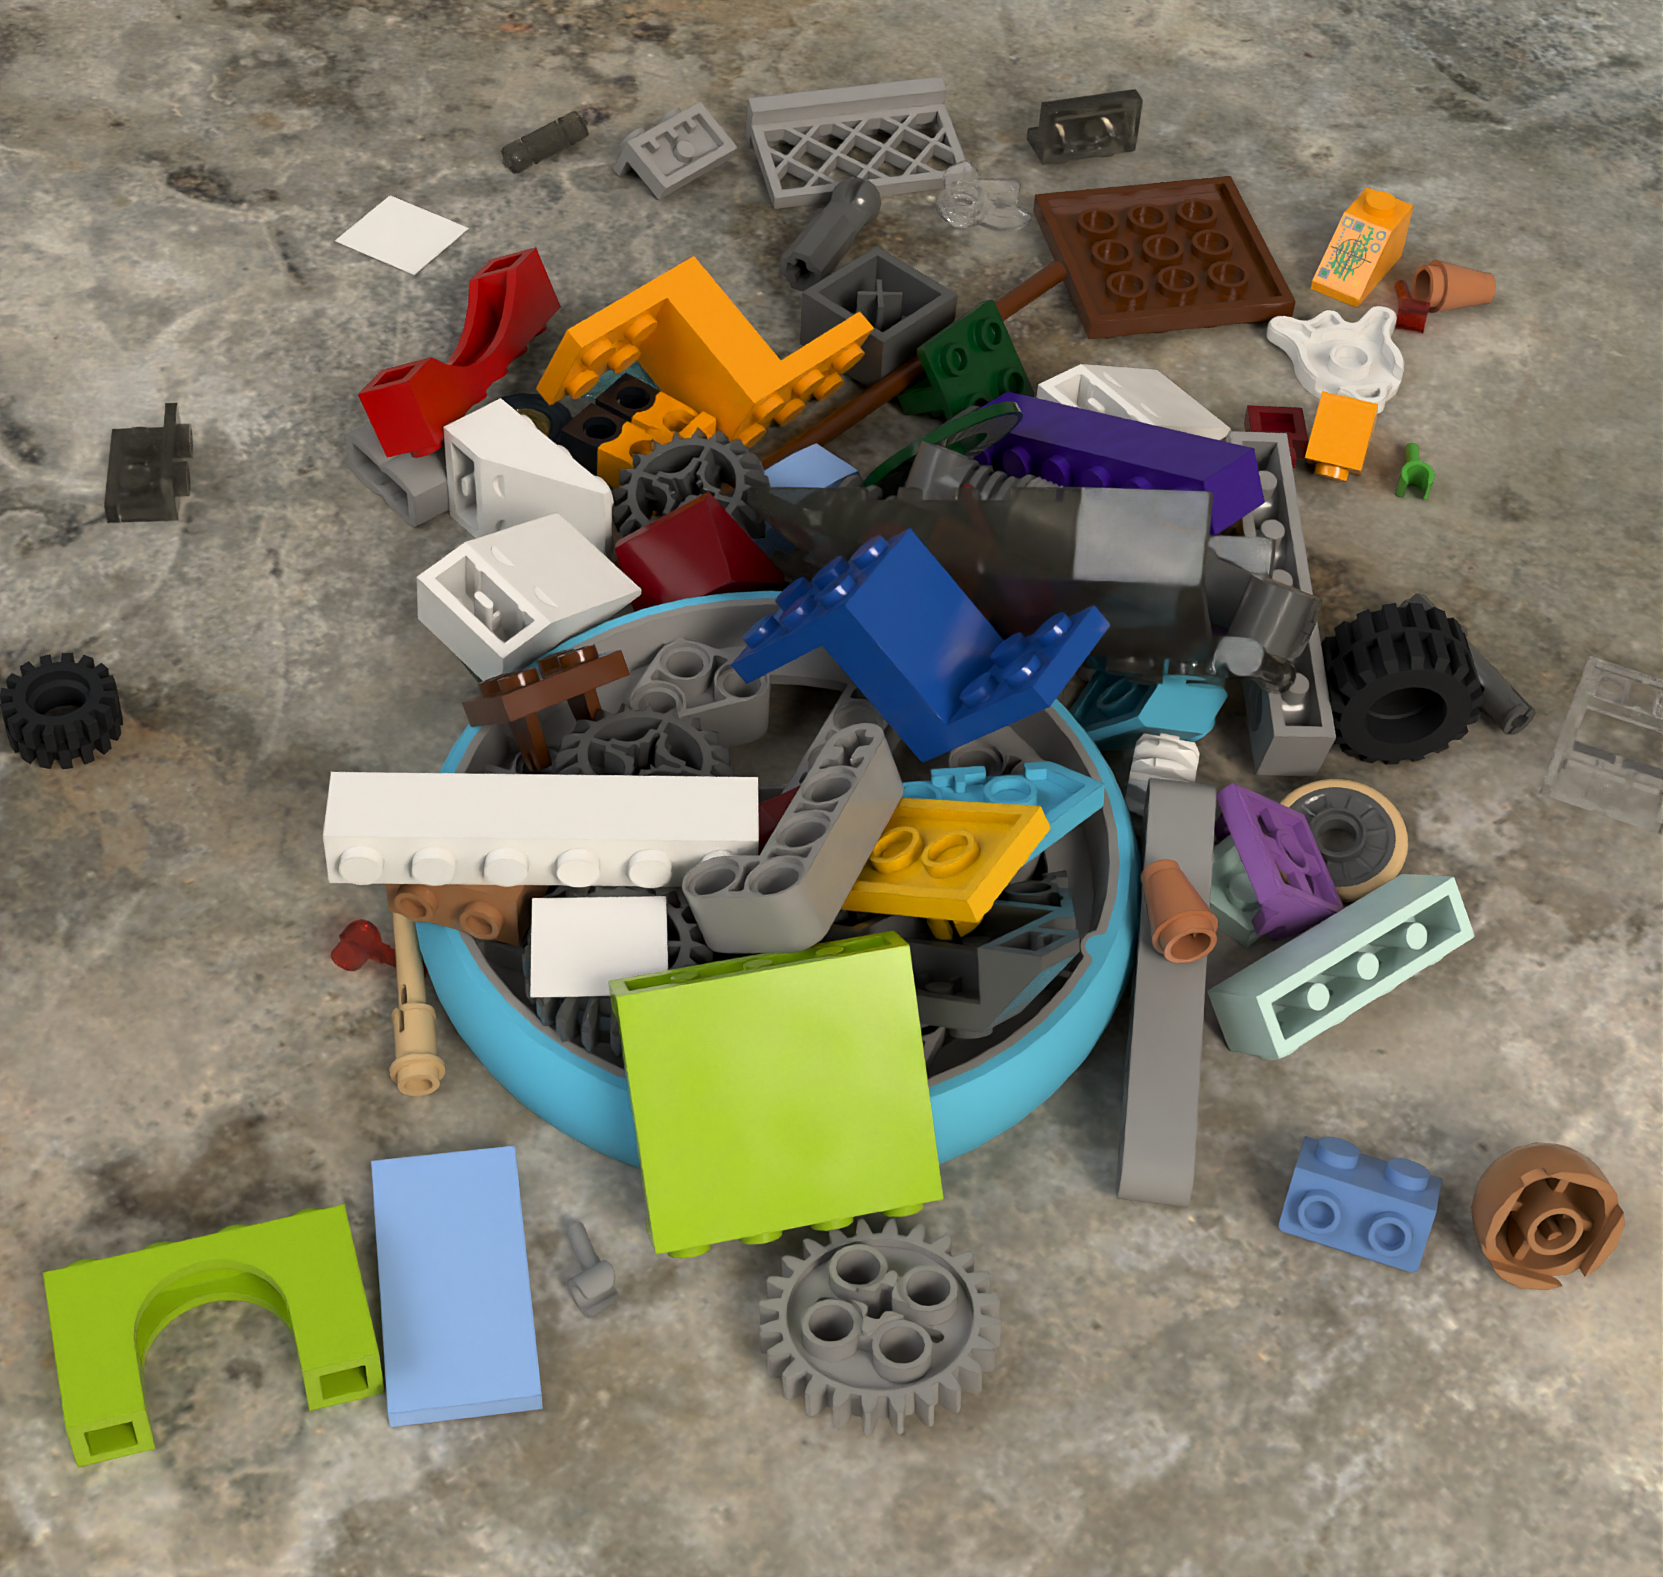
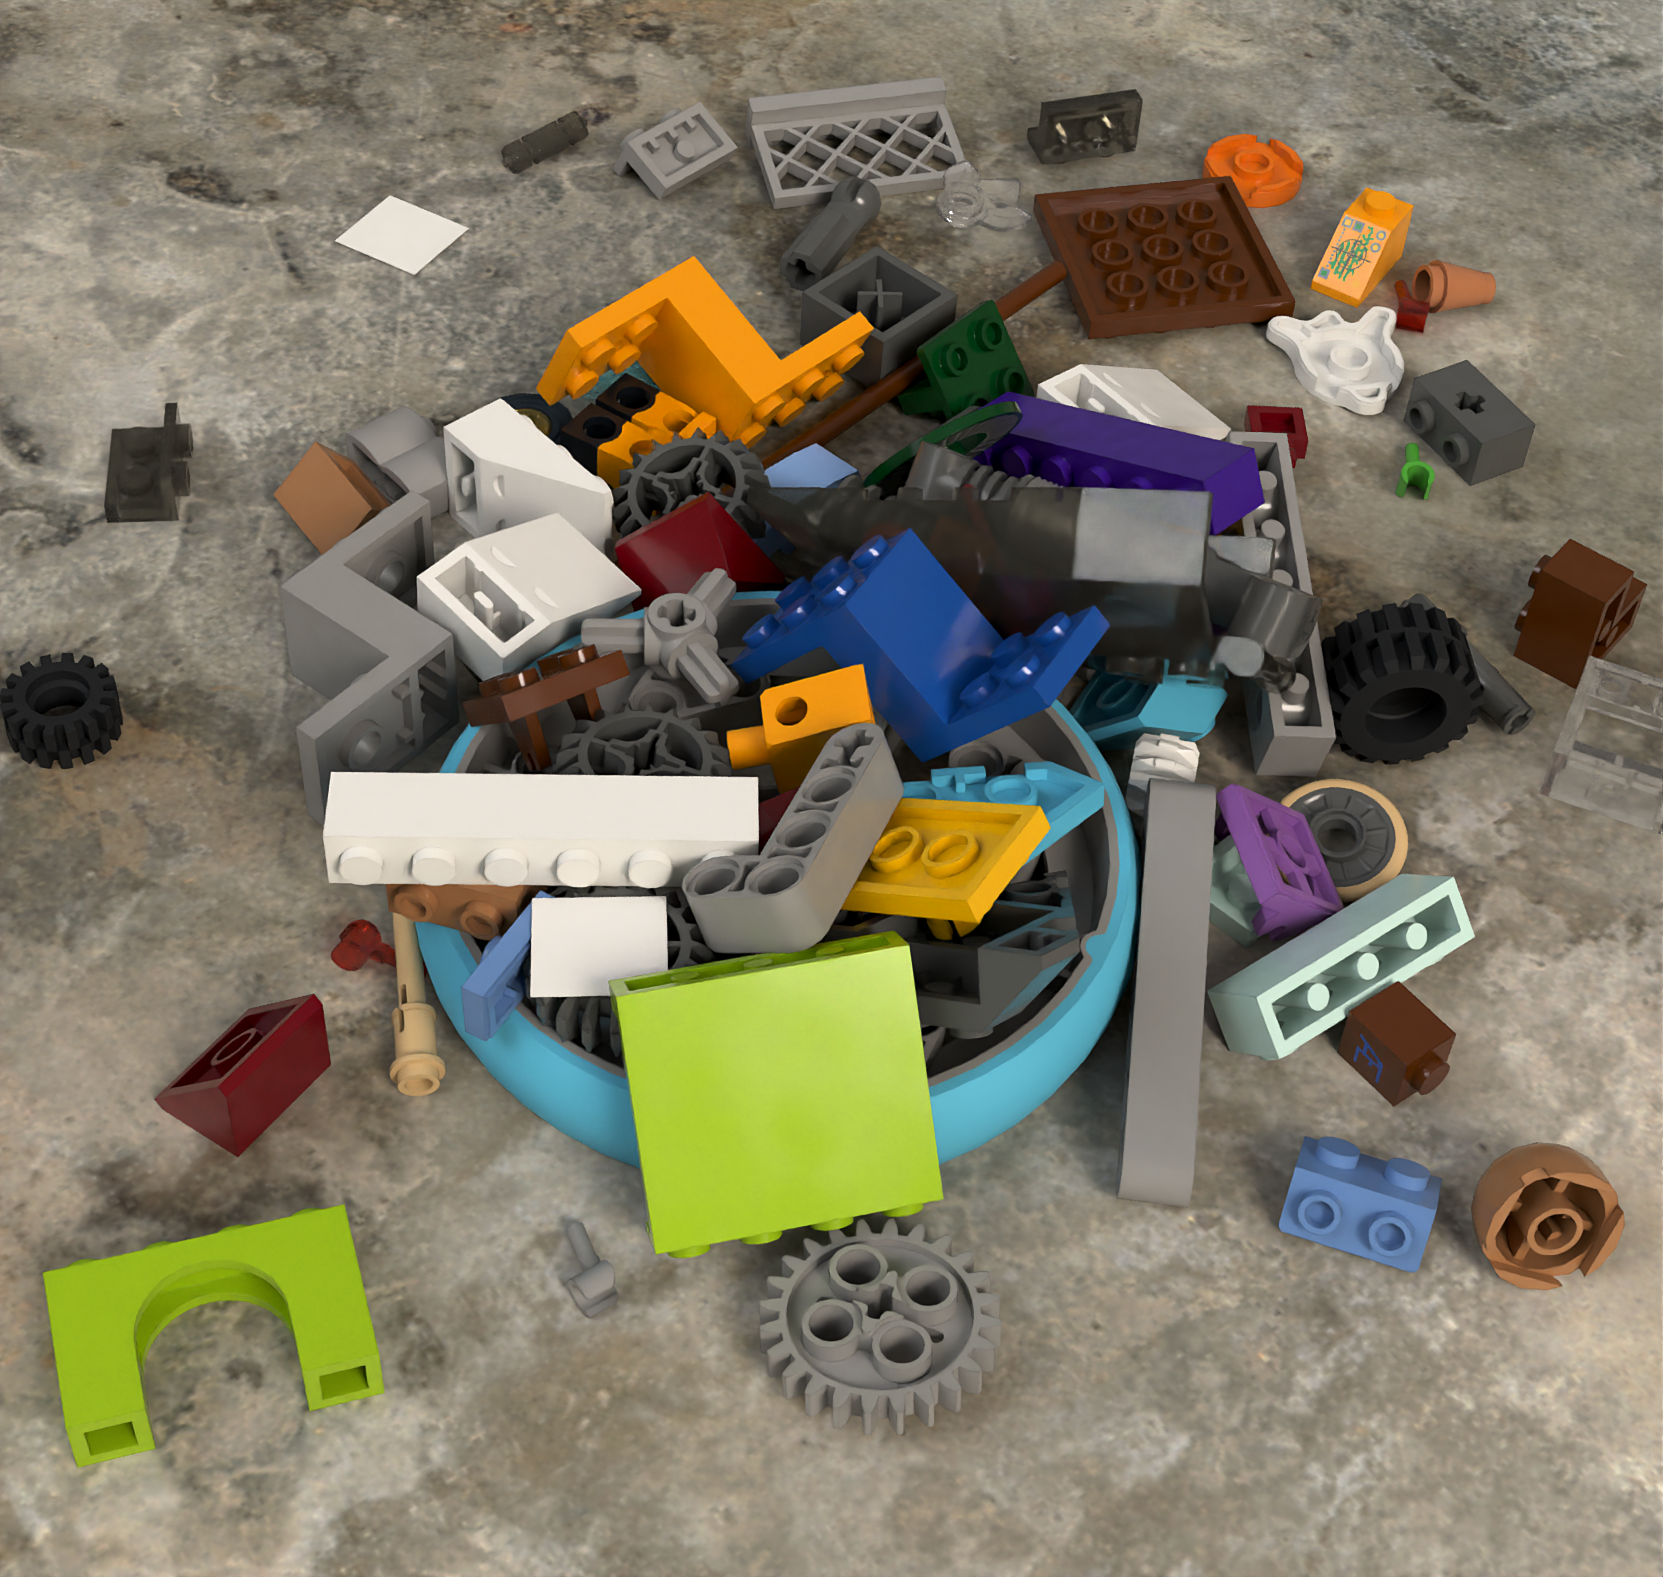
(251, 1073): none -> dark red slope
(329, 496): none -> medium nougat brick
(369, 651): none -> light grey bracket
(454, 1287): light blue tile -> none
(499, 980): none -> medium blue plate
(505, 311): red arch -> none
(676, 636): none -> light grey bush
(799, 723): none -> light orange torso
(1177, 914): nougat cone -> none
(1261, 171): none -> orange tile
(1340, 436): light orange slope -> none
(1397, 1044): none -> reddish brown brick
(1469, 422): none -> dark grey brick
(1576, 611): none -> reddish brown brick

